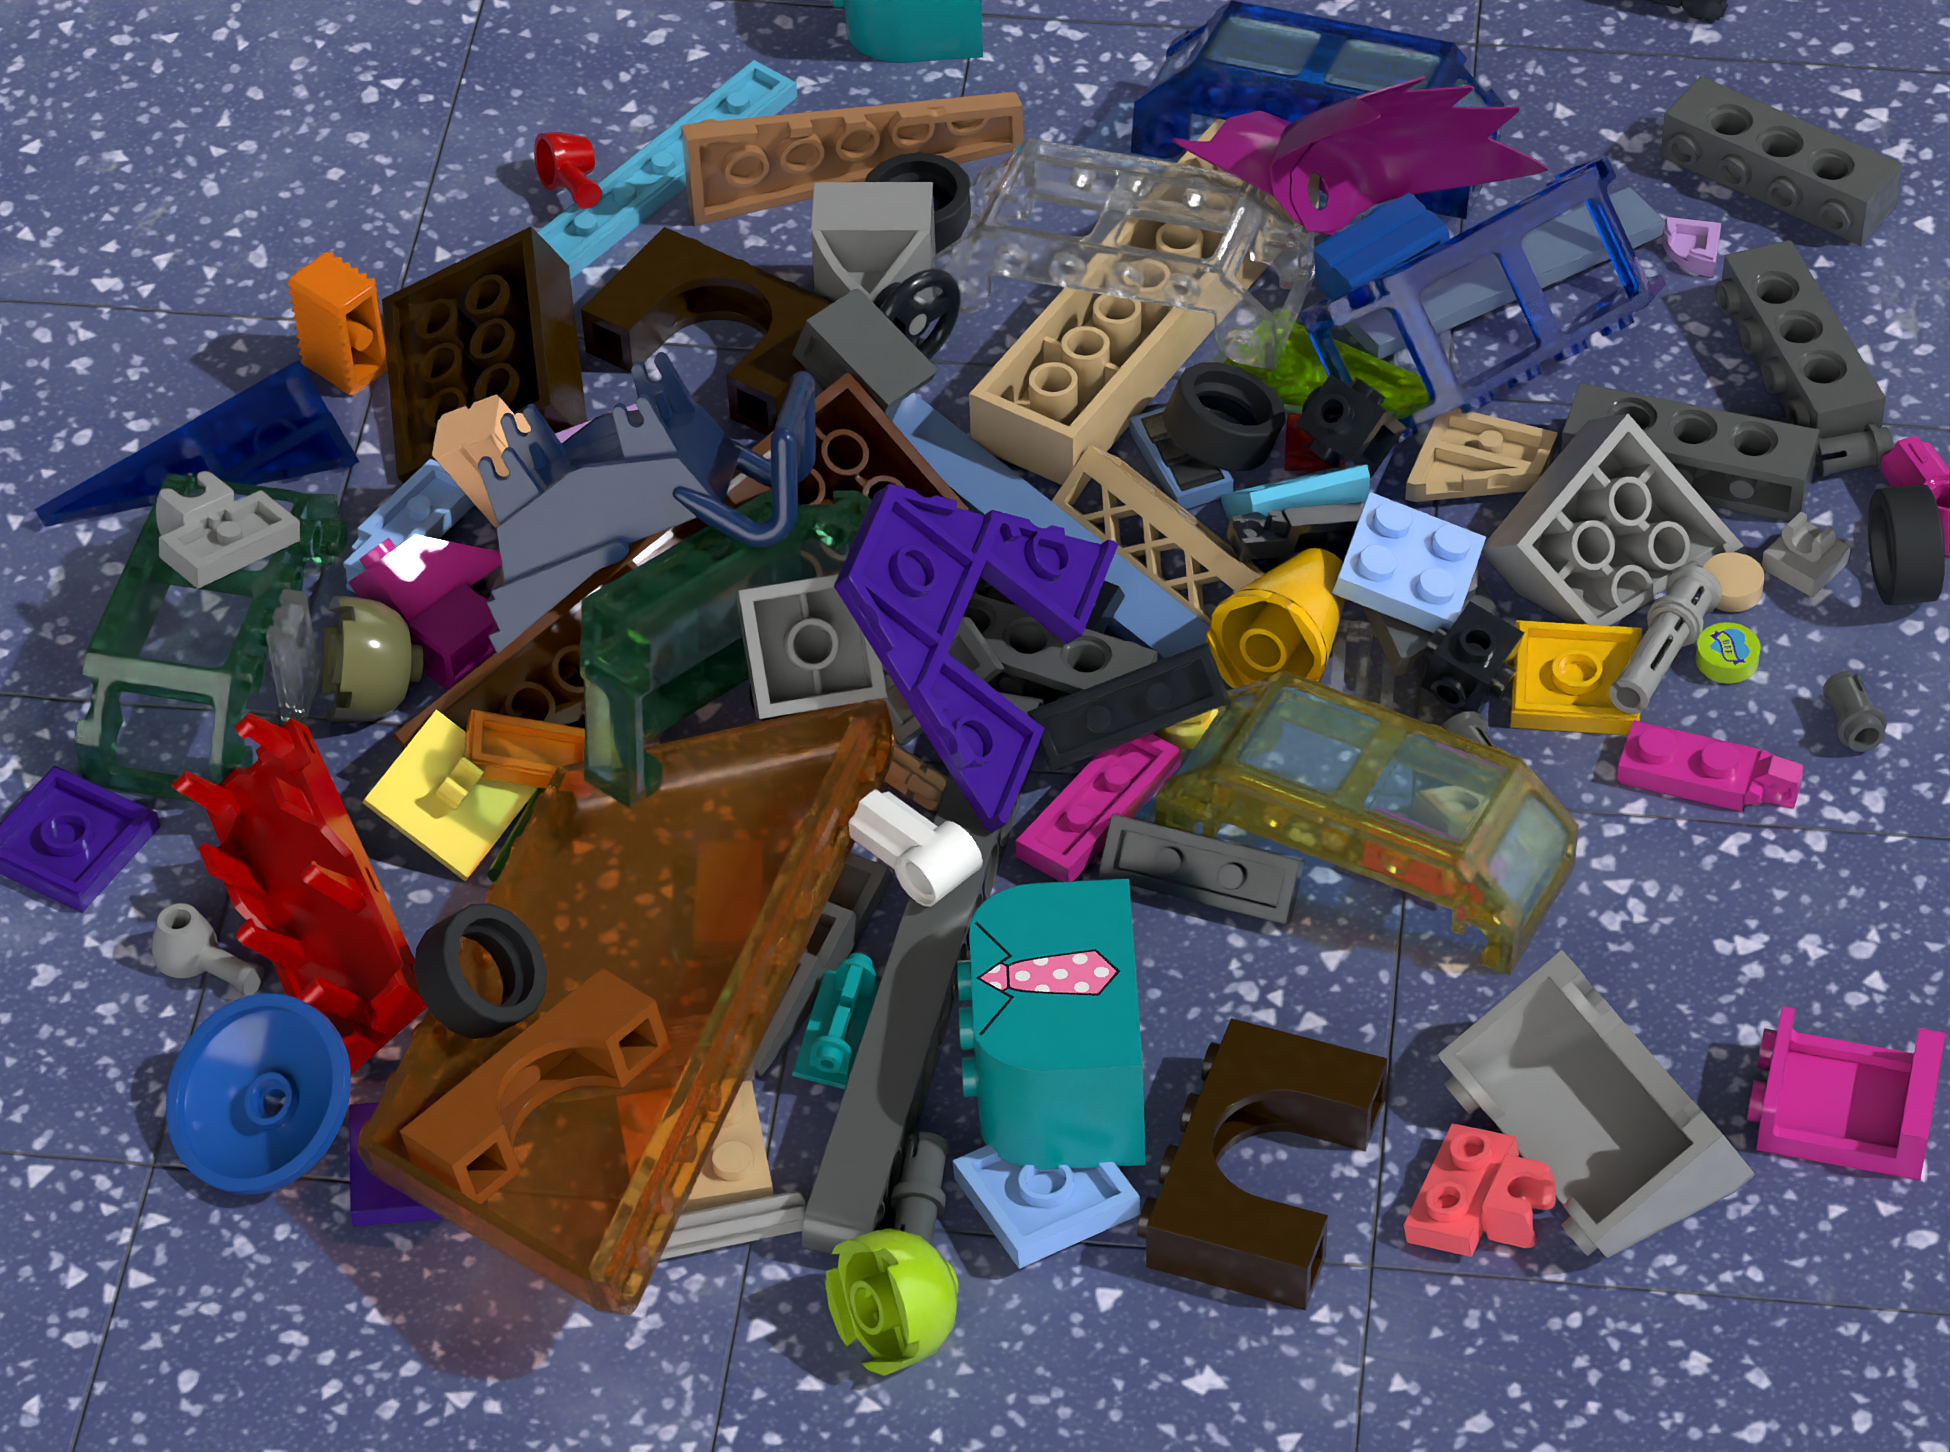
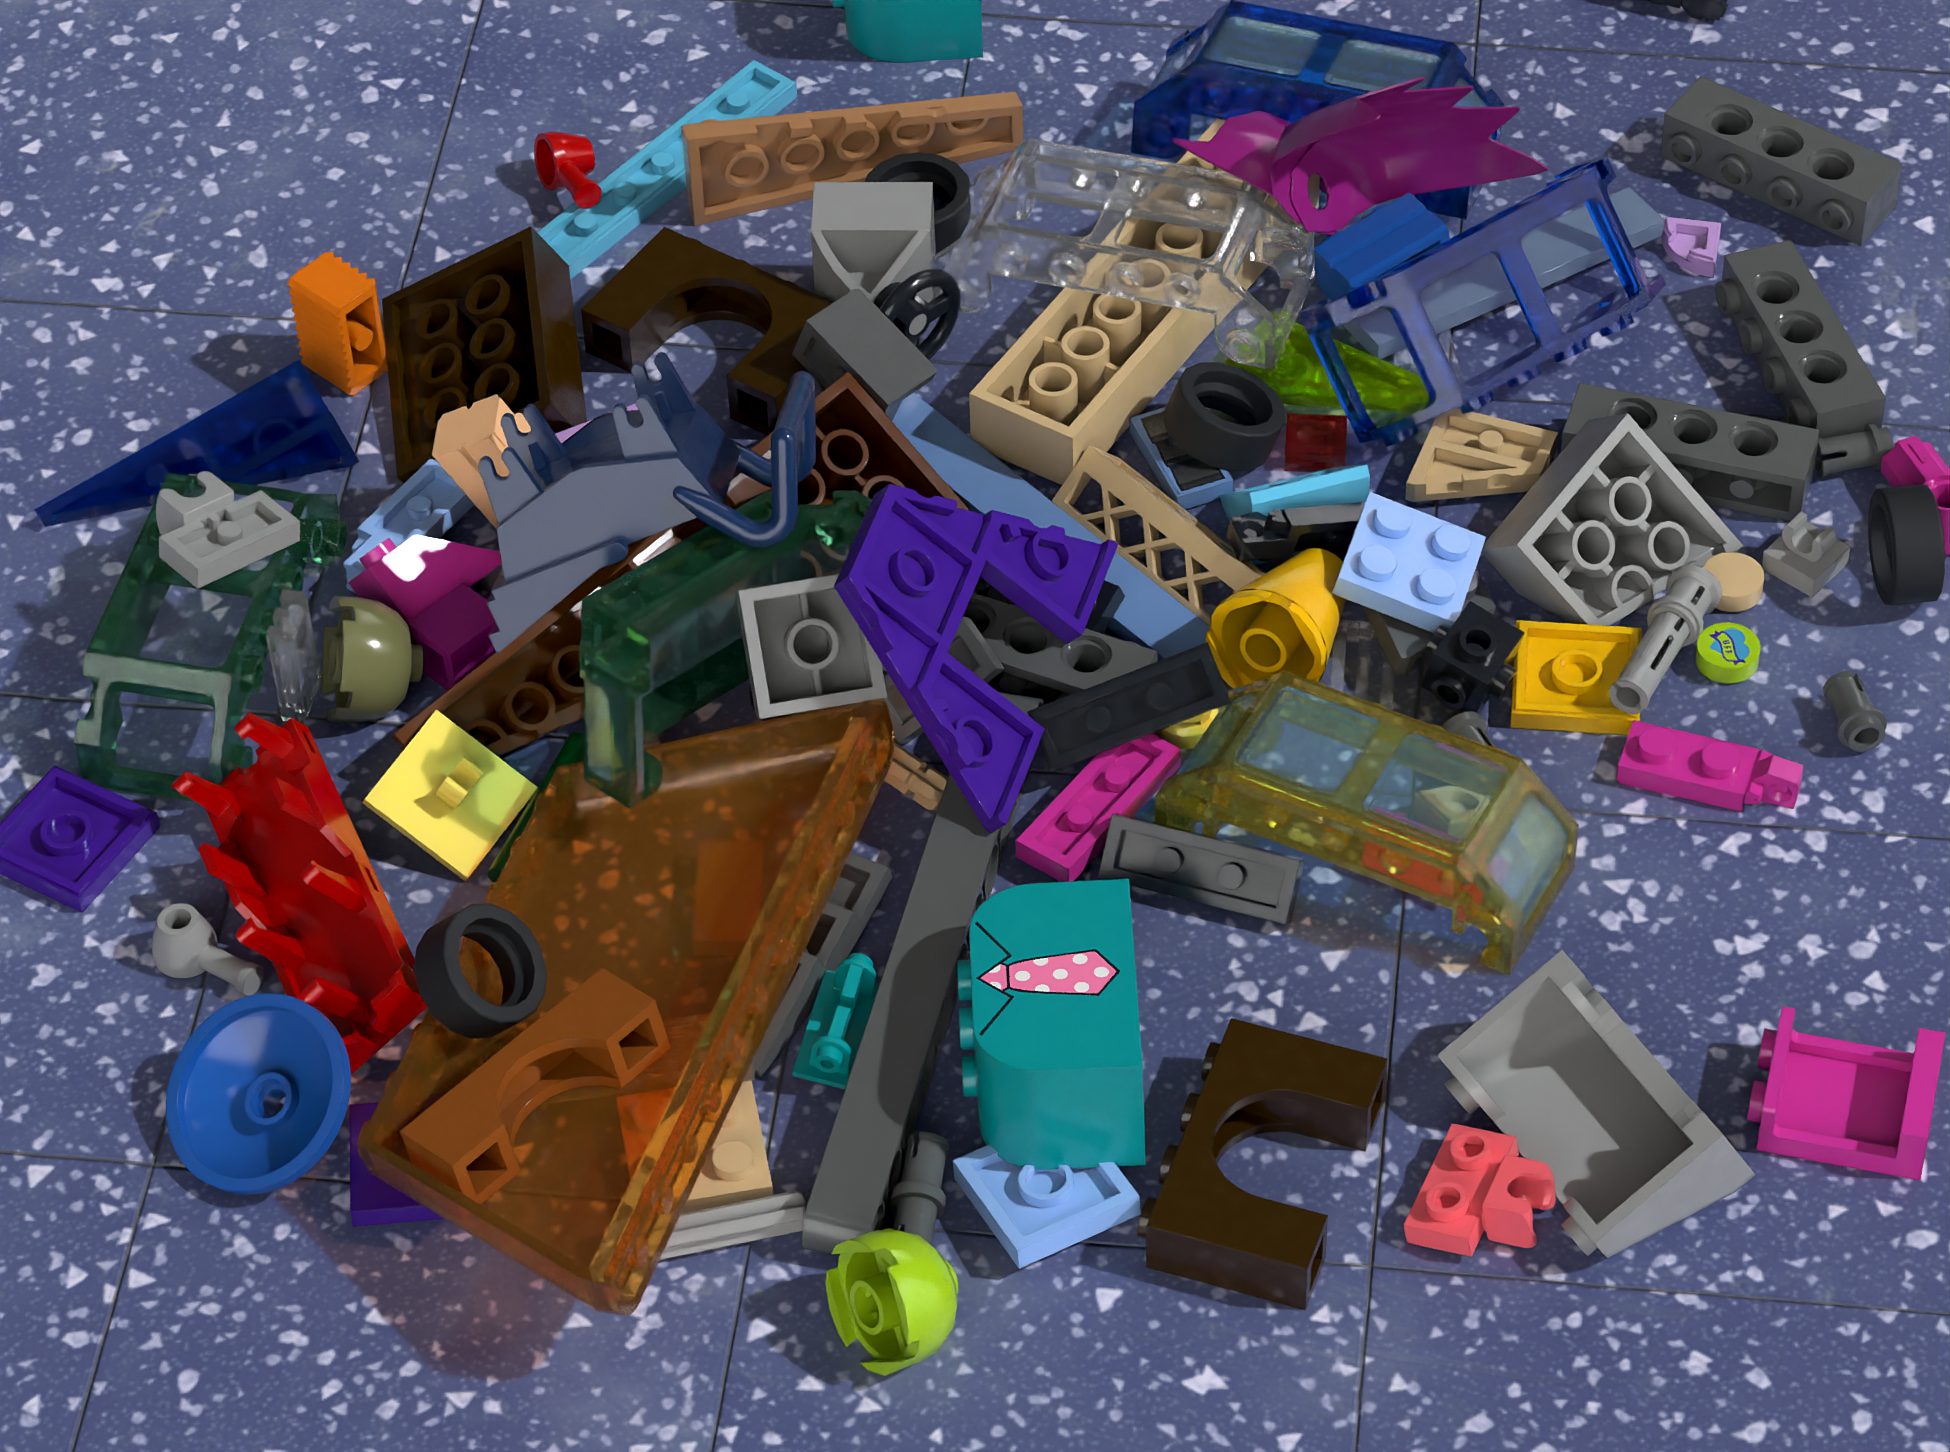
(521, 748): orange tile -> none
(924, 856): white piece -> none
(1349, 424): black brick -> none

